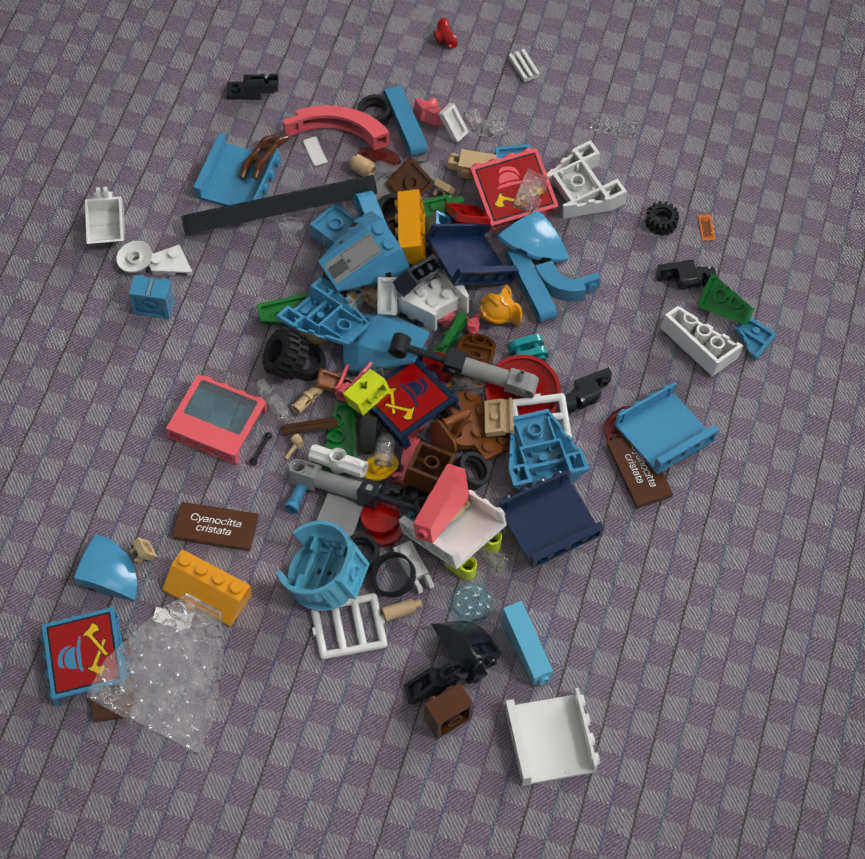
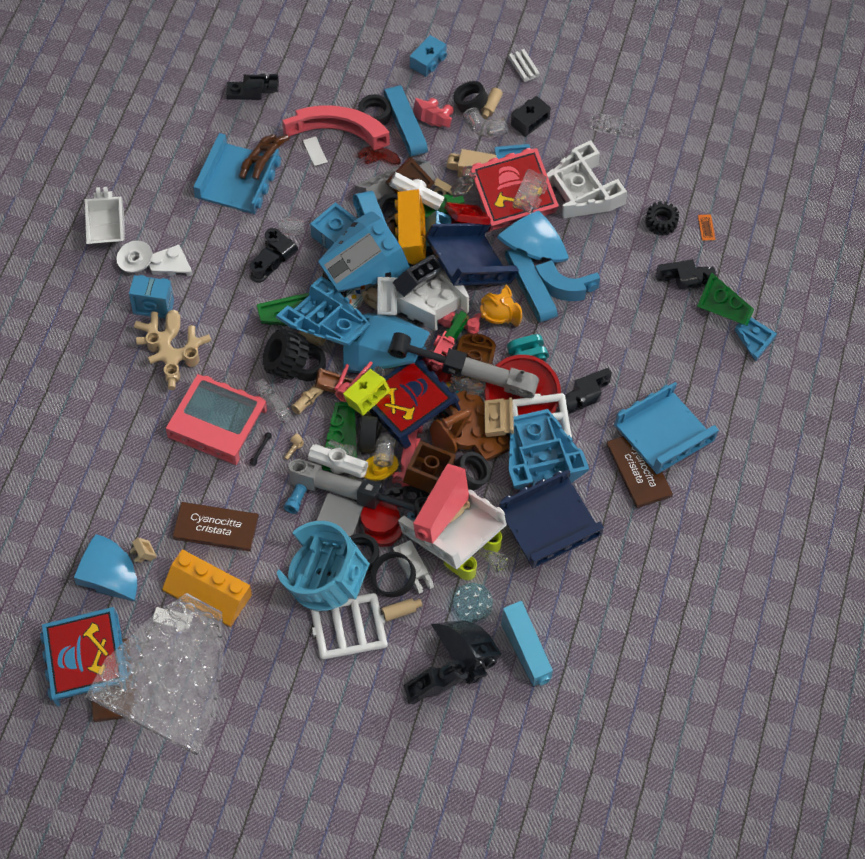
(161, 343): none -> tan plant
(264, 265): none -> black piece
(277, 204): black beam -> none
(280, 244): none -> black piece
(309, 426): reddish brown axle -> none
(349, 449): none -> clear pin
(362, 165): tan brick -> none
(428, 55): none -> dark azure brick
(428, 196): none -> white piece
(442, 345): none -> coral hinge
(444, 34): red piece -> none
(448, 710): reddish brown brick -> none
(453, 122): white tile -> none
(463, 184): none -> clear plate
(467, 89): none -> black tyre
(493, 100): none -> tan cylinder
(530, 116): none -> black brick
(552, 738): white panel -> none
(609, 427): clear red piece -> none
(700, 340): white wedge -> none

